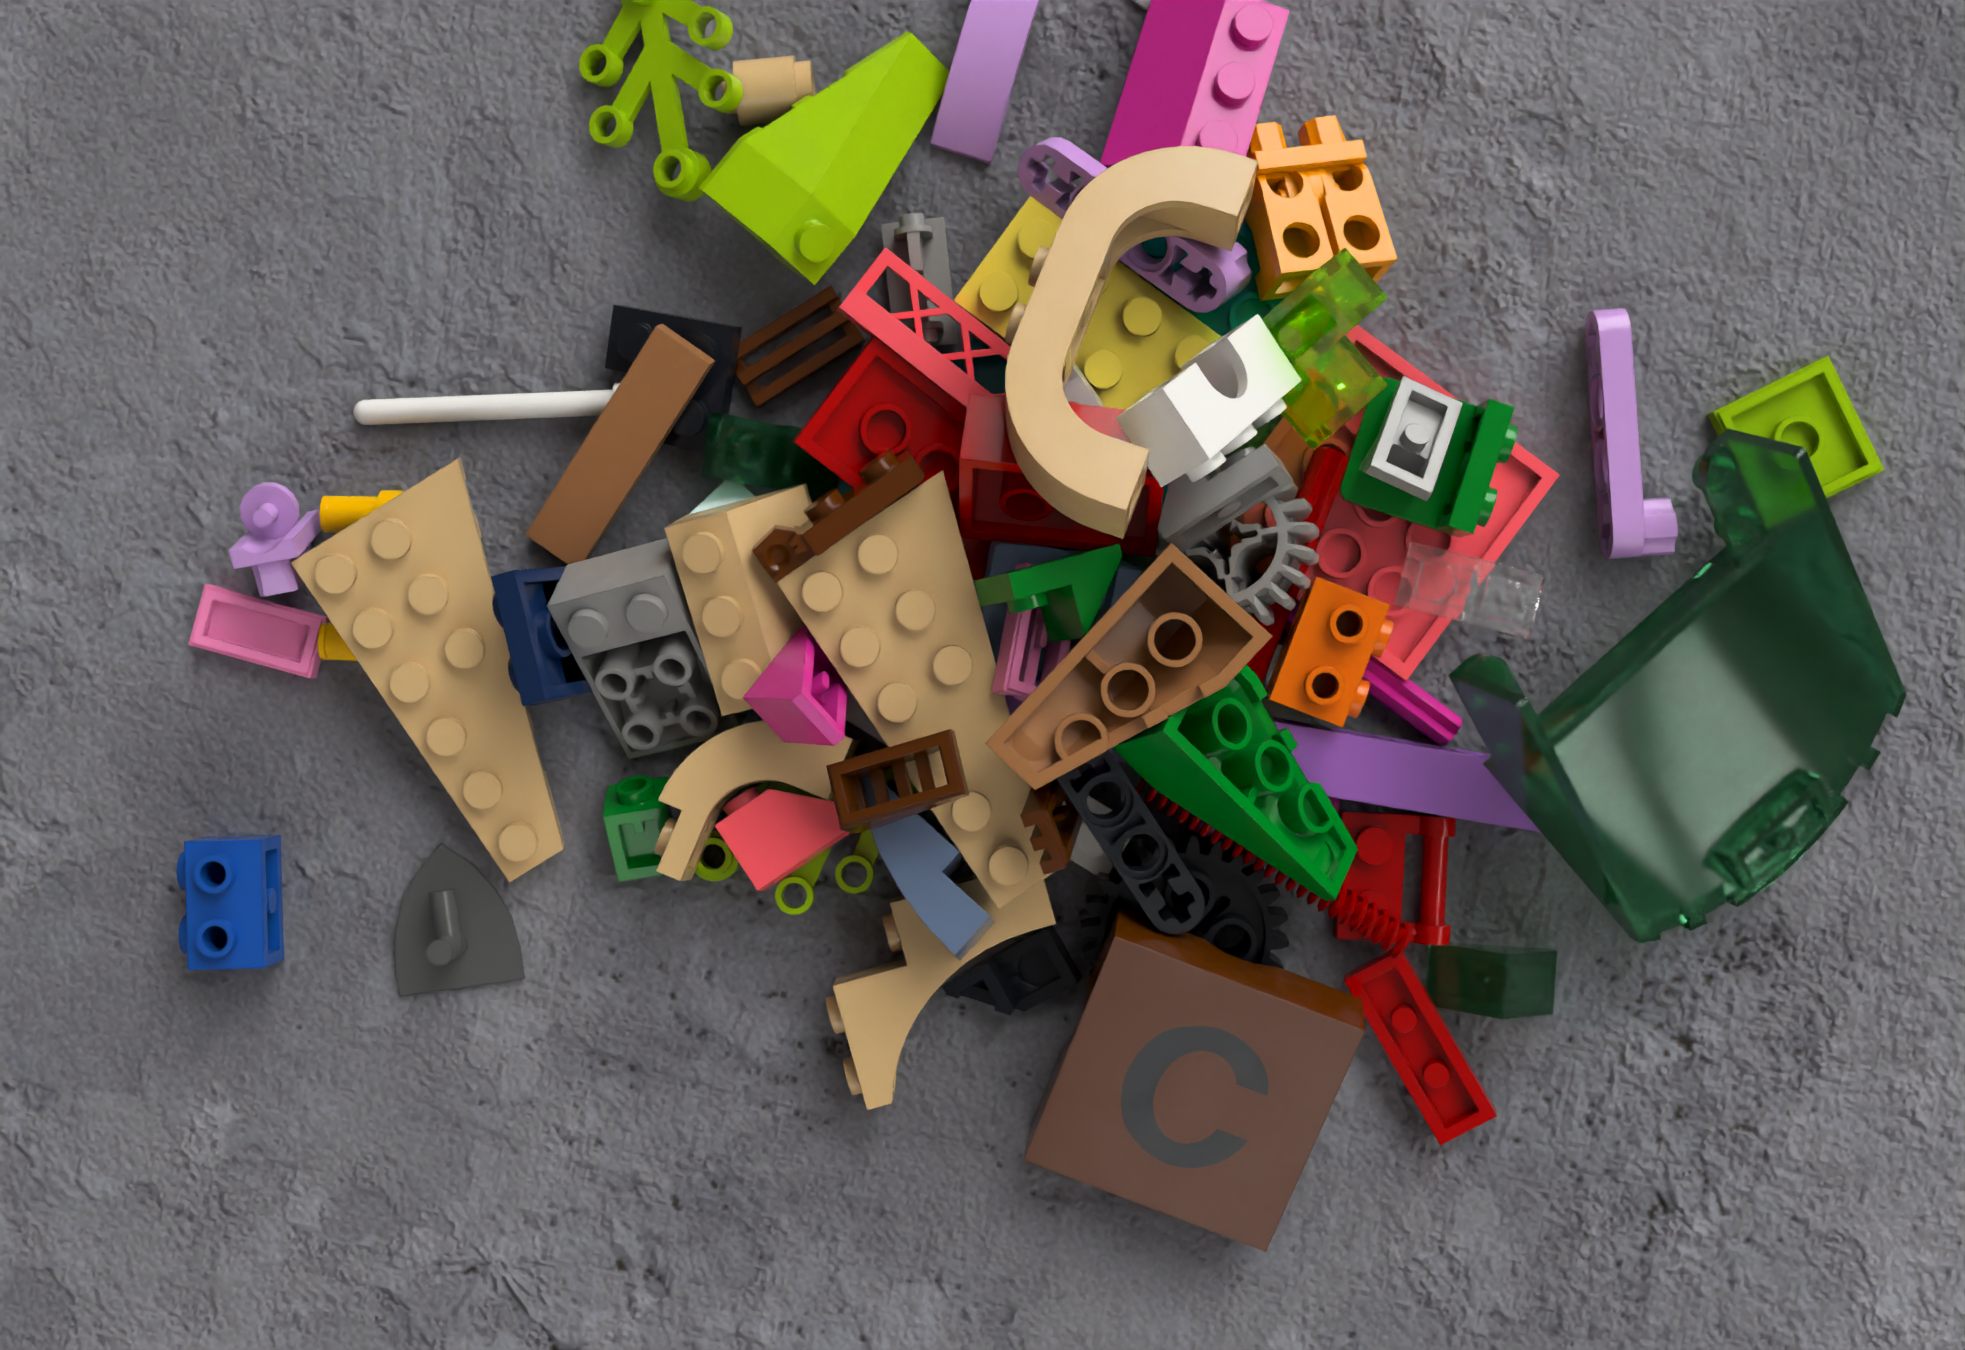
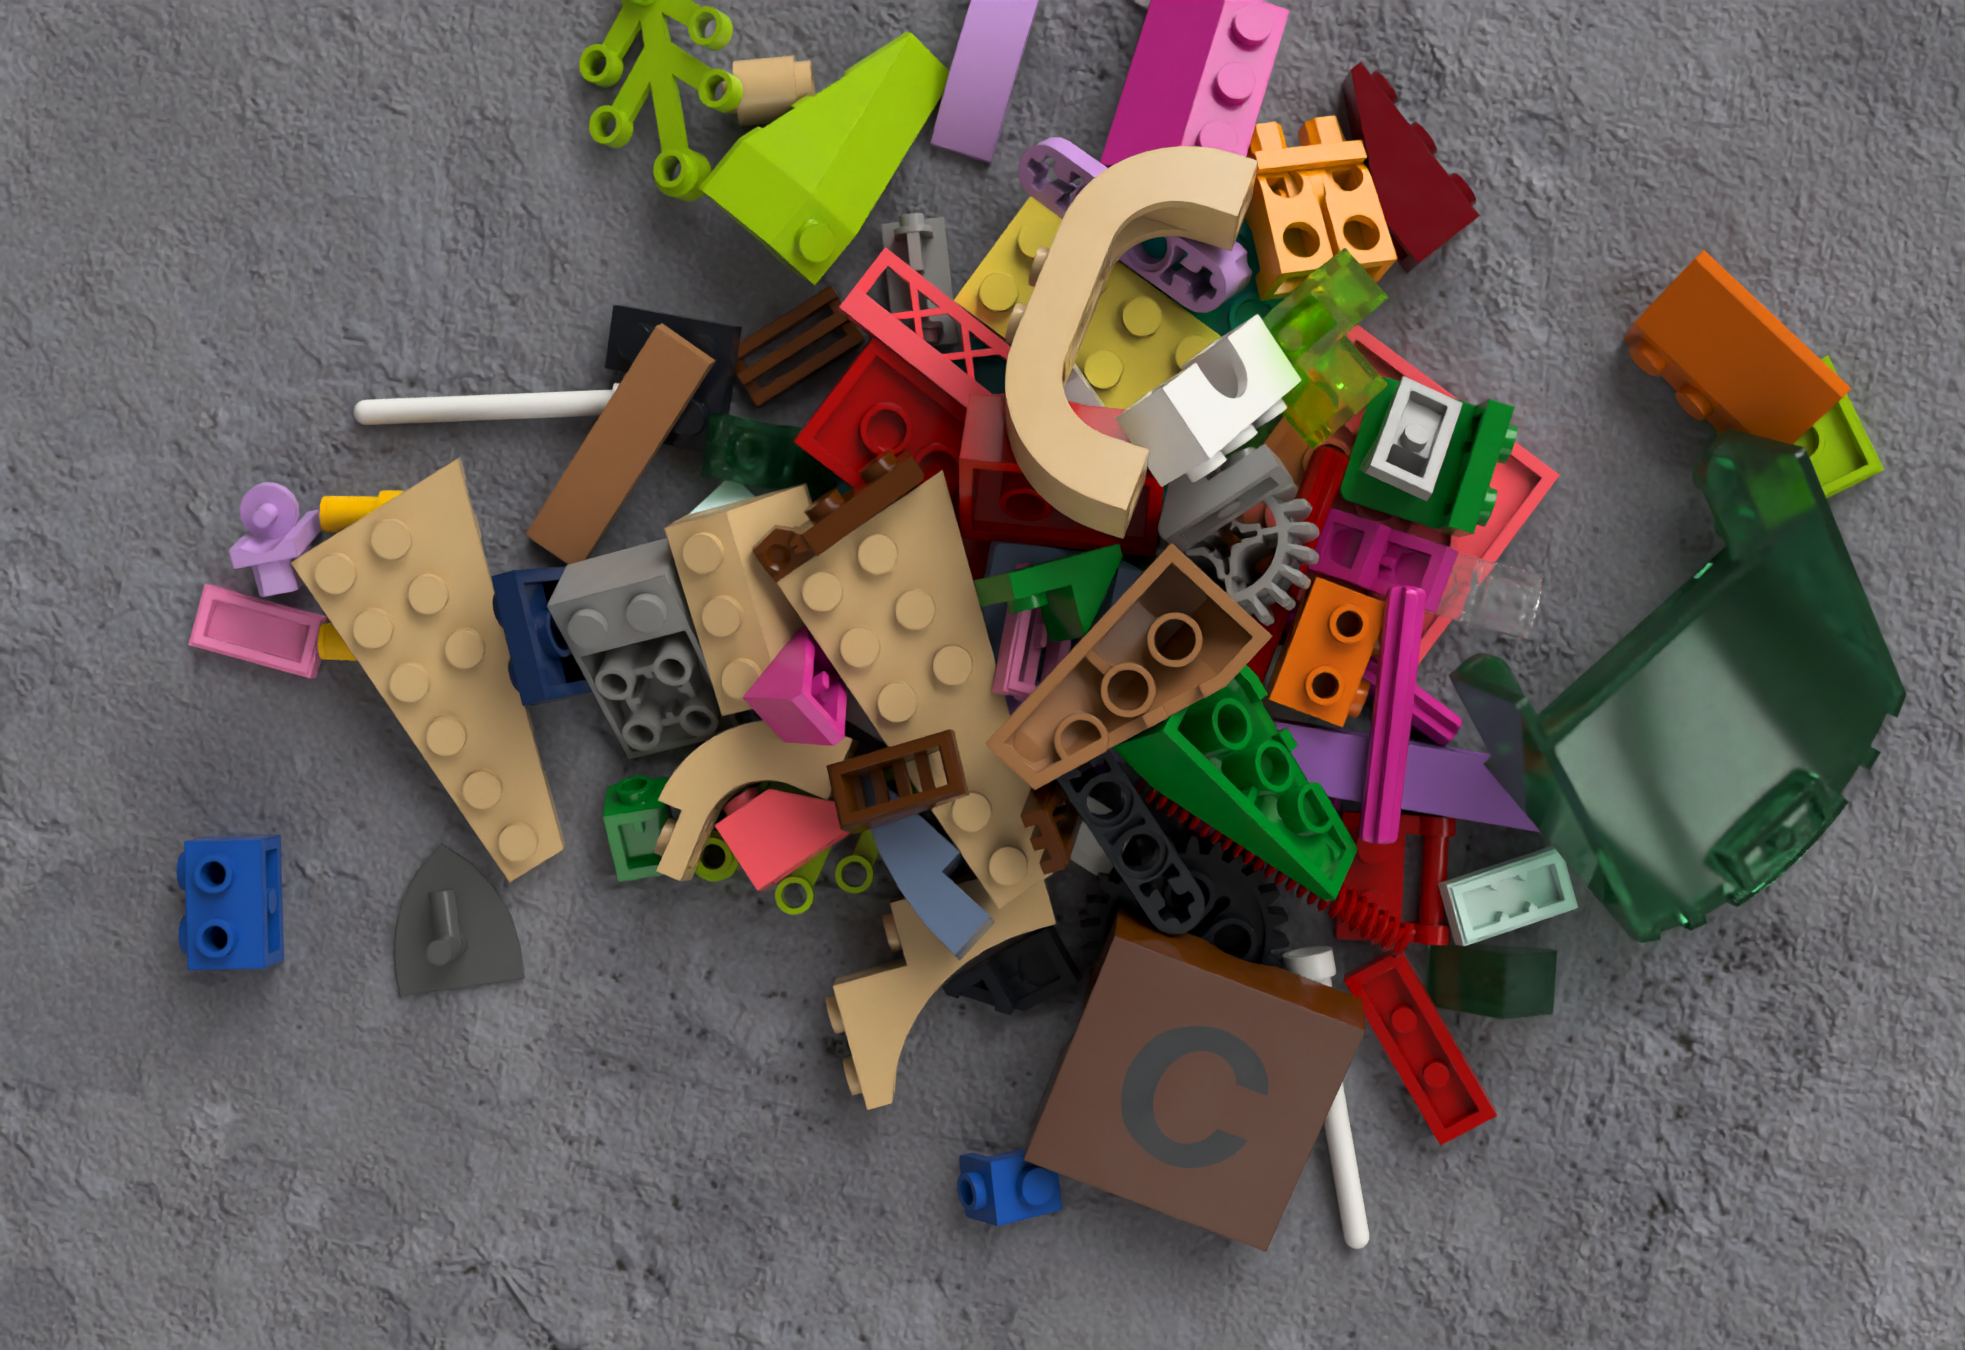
(1006, 1188): none -> blue bracket
(1319, 965): none -> white piece
(1381, 557): none -> dark pink slope
(1392, 714): none -> dark pink axle
(1415, 192): none -> dark red slope
(1507, 896): none -> light aqua plate
(1625, 520): lavender beam -> none
(1732, 357): none -> orange slope

